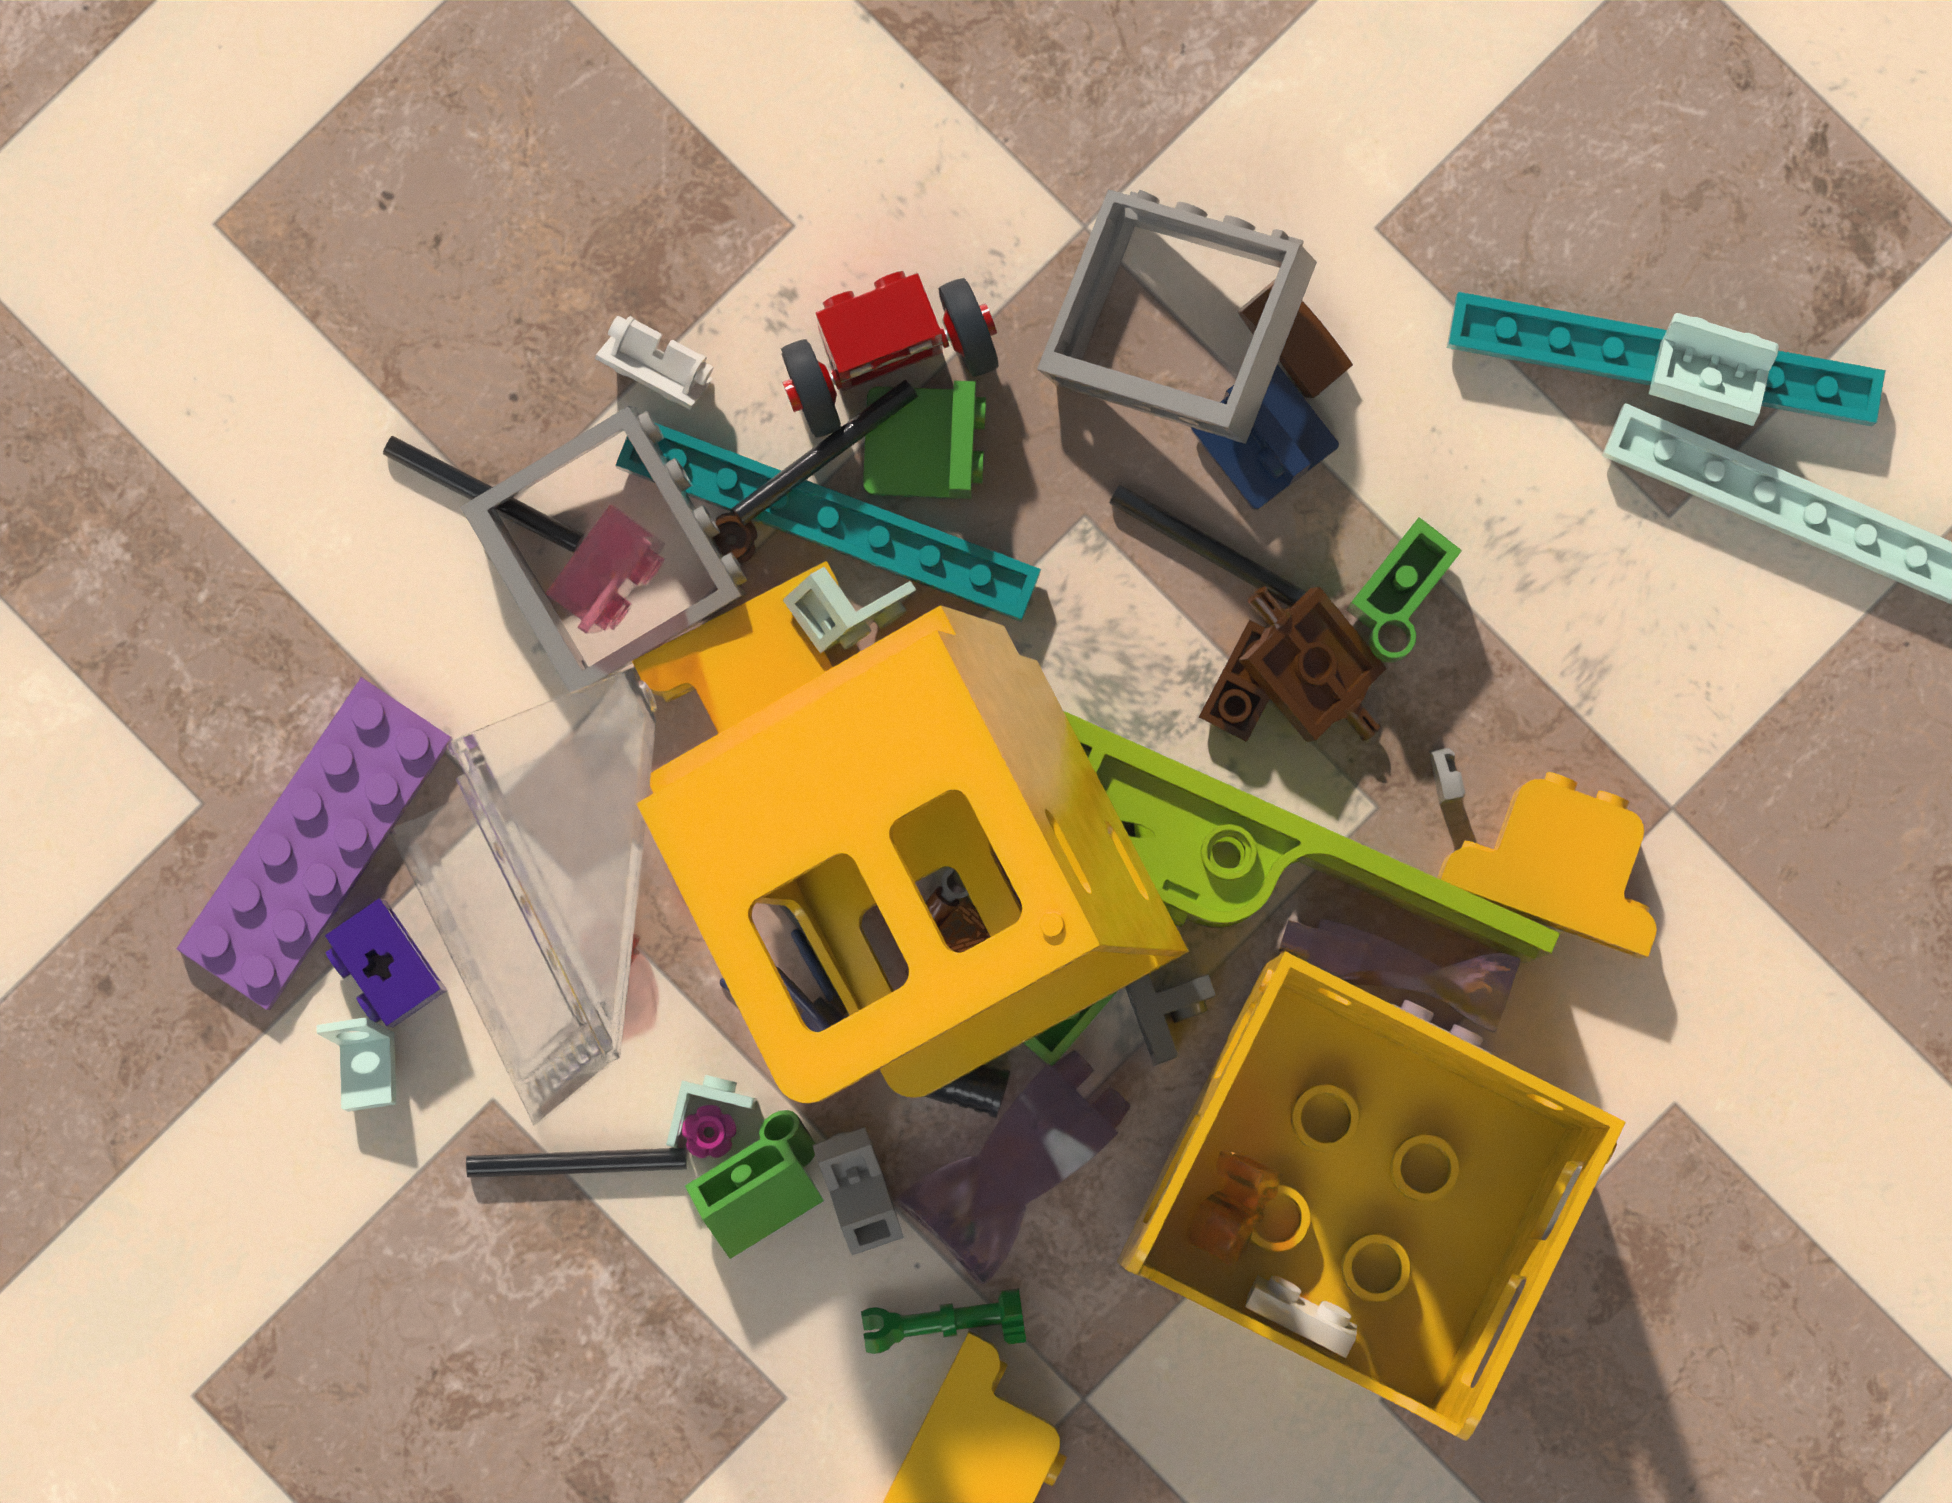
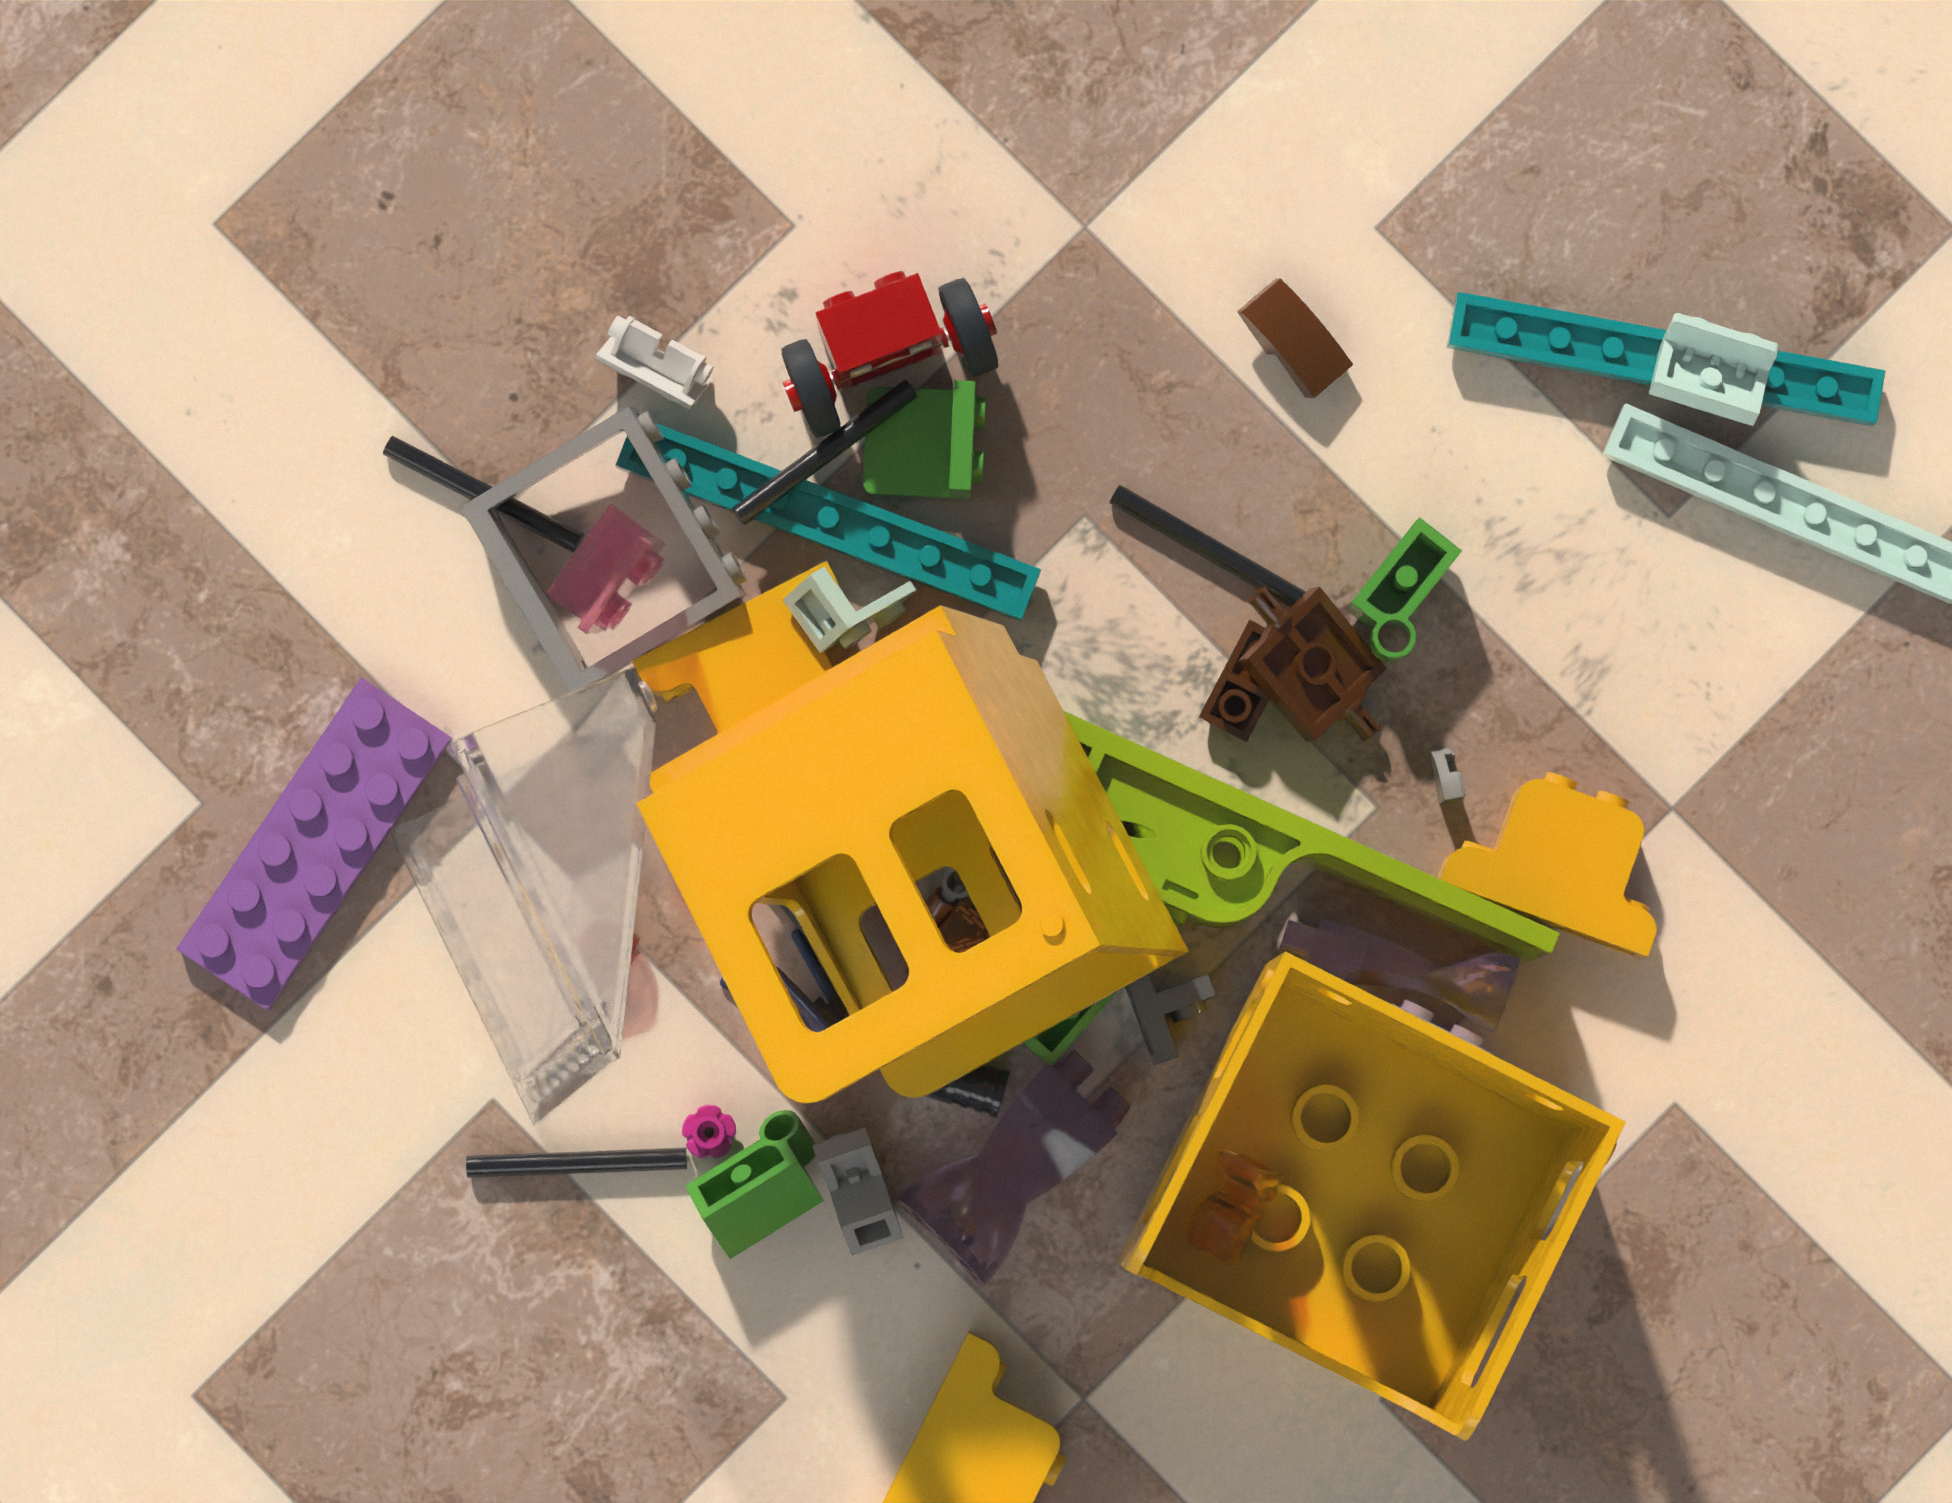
(365, 1062): light aqua bracket -> none
(380, 932): dark purple brick -> none
(712, 1088): light aqua bracket -> none
(745, 535): reddish brown plate -> none
(947, 1320): green piece -> none
(1092, 283): light grey window -> none
(1280, 448): dark blue bracket -> none
(1322, 1324): white plate -> none

